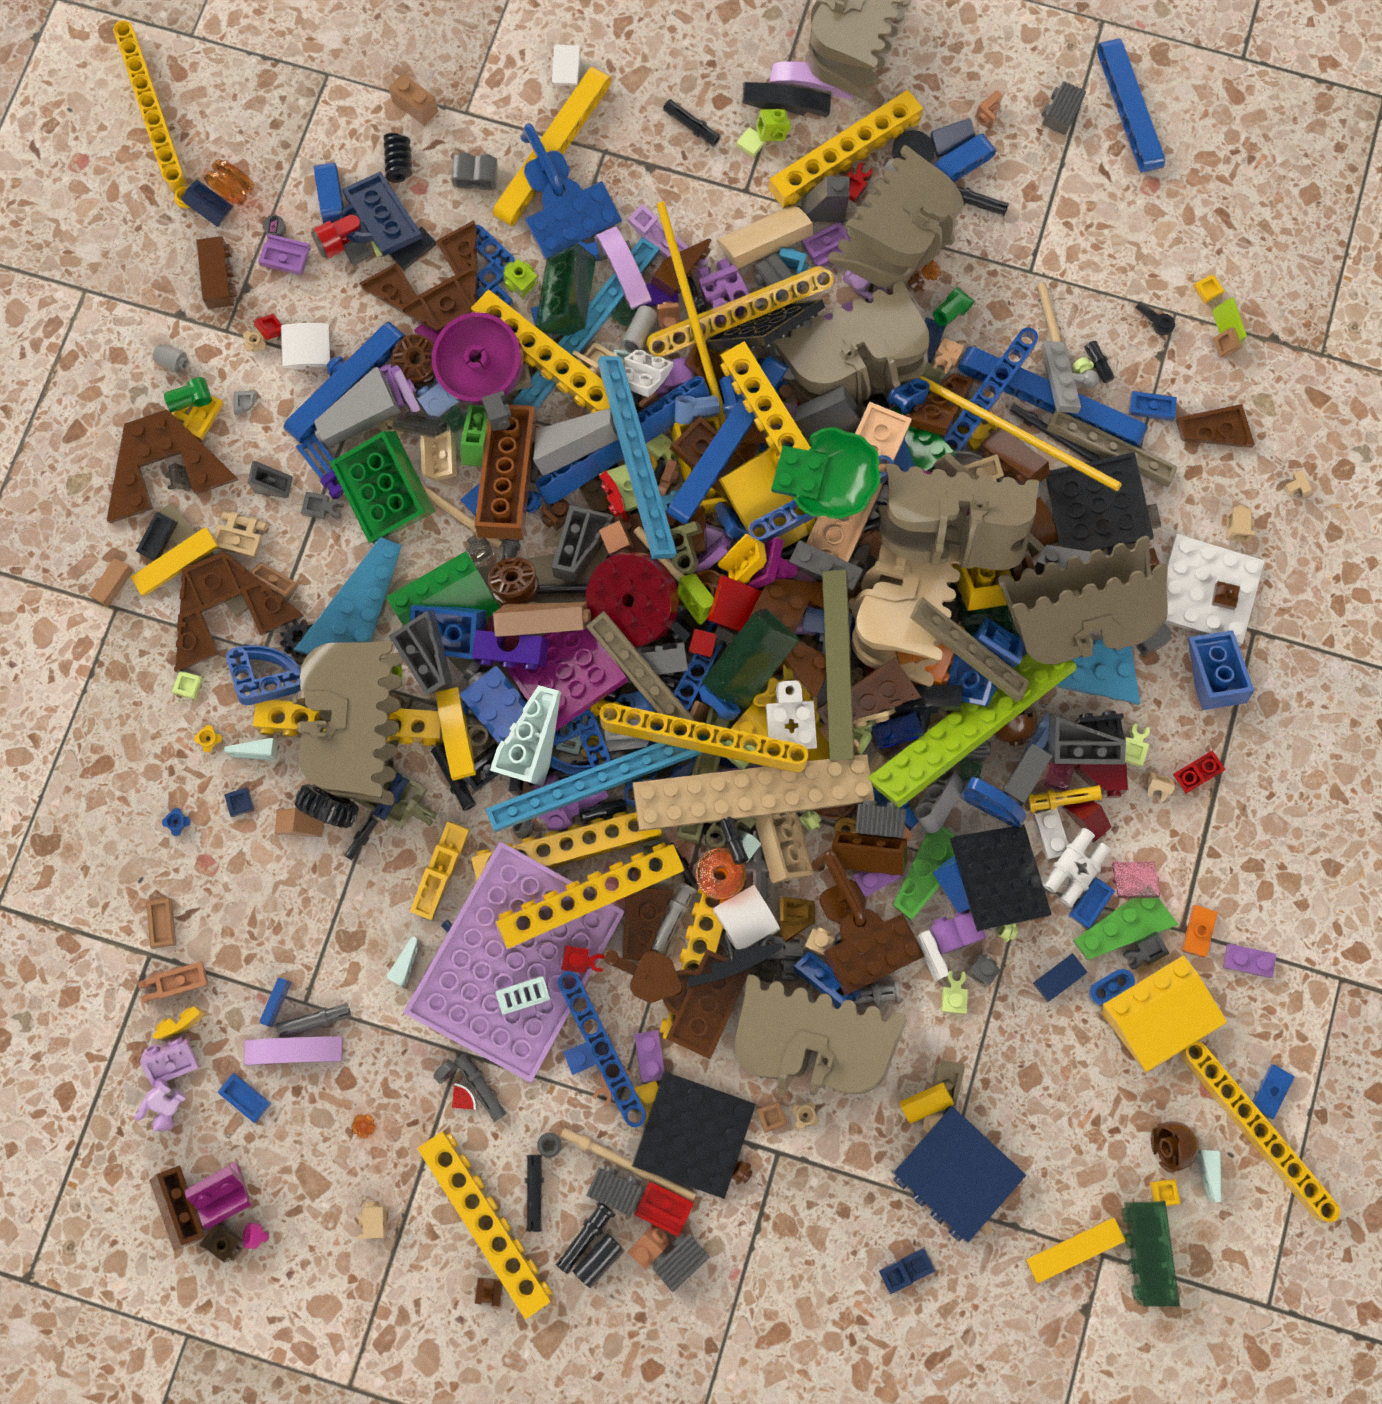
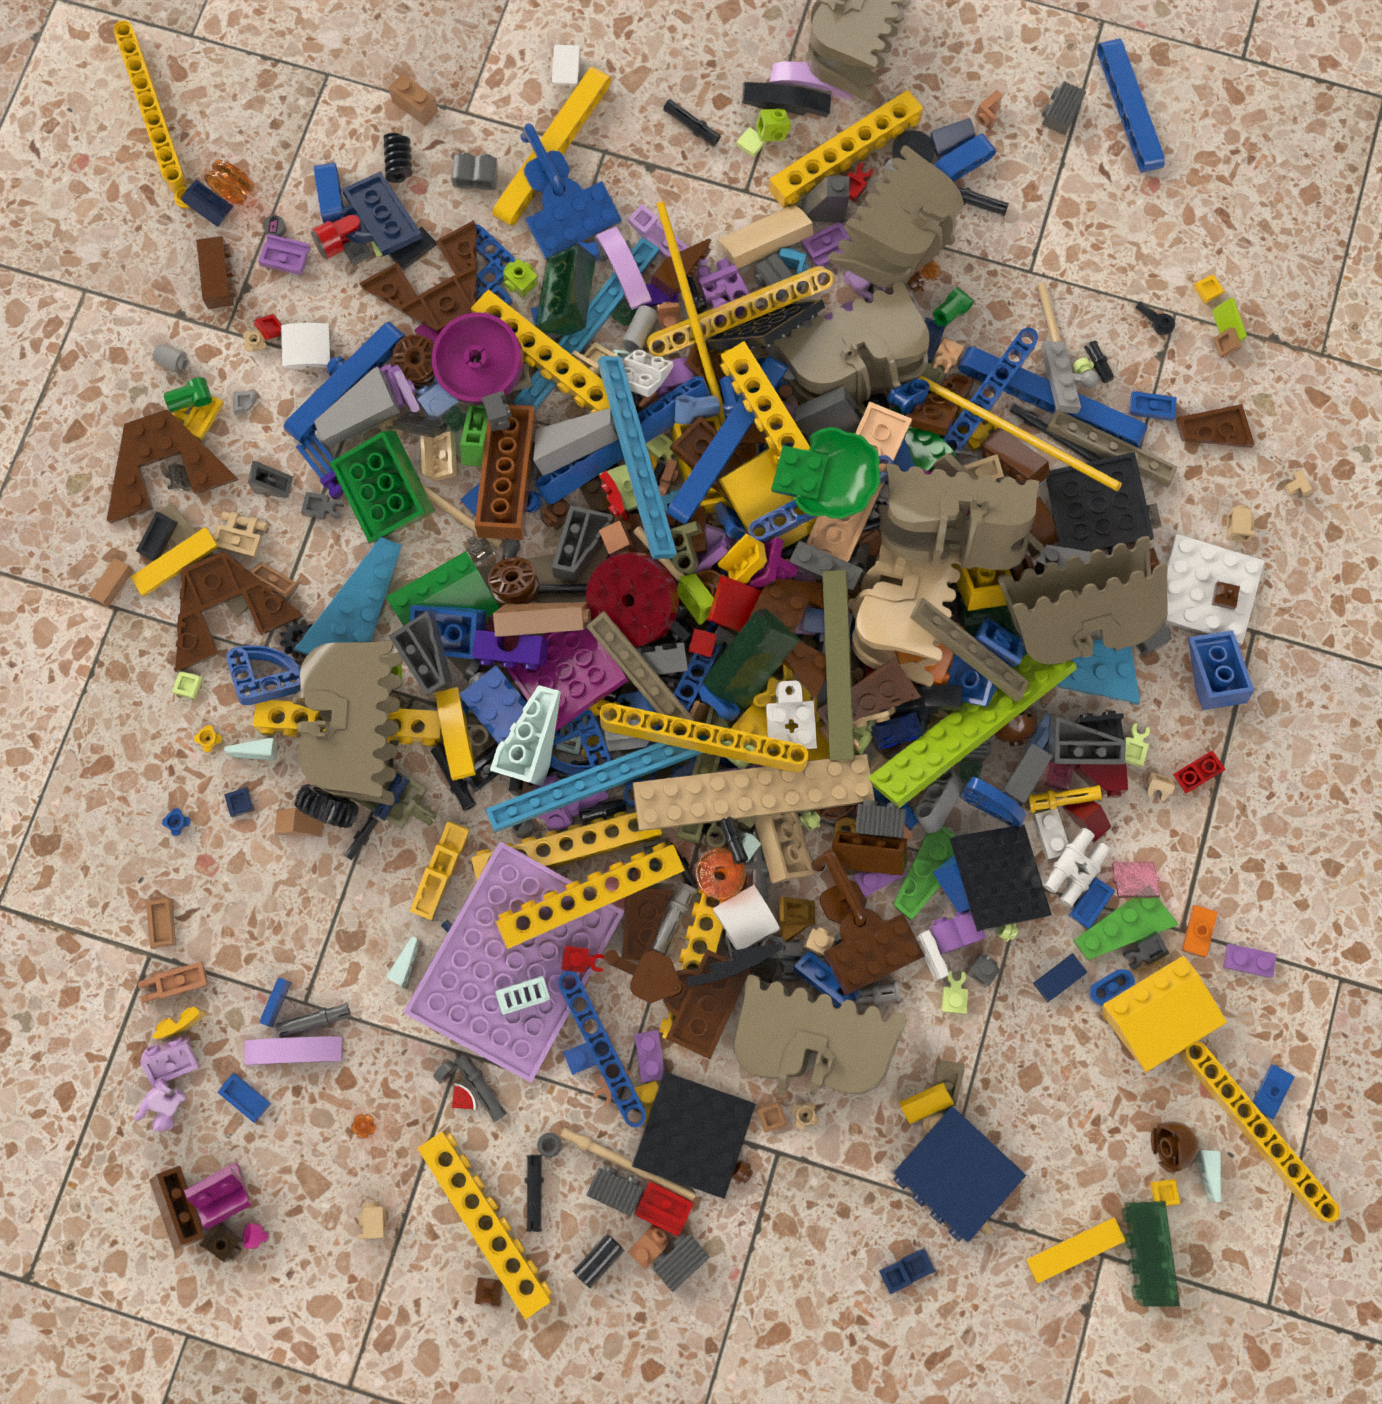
(592, 1228): black pin -> none

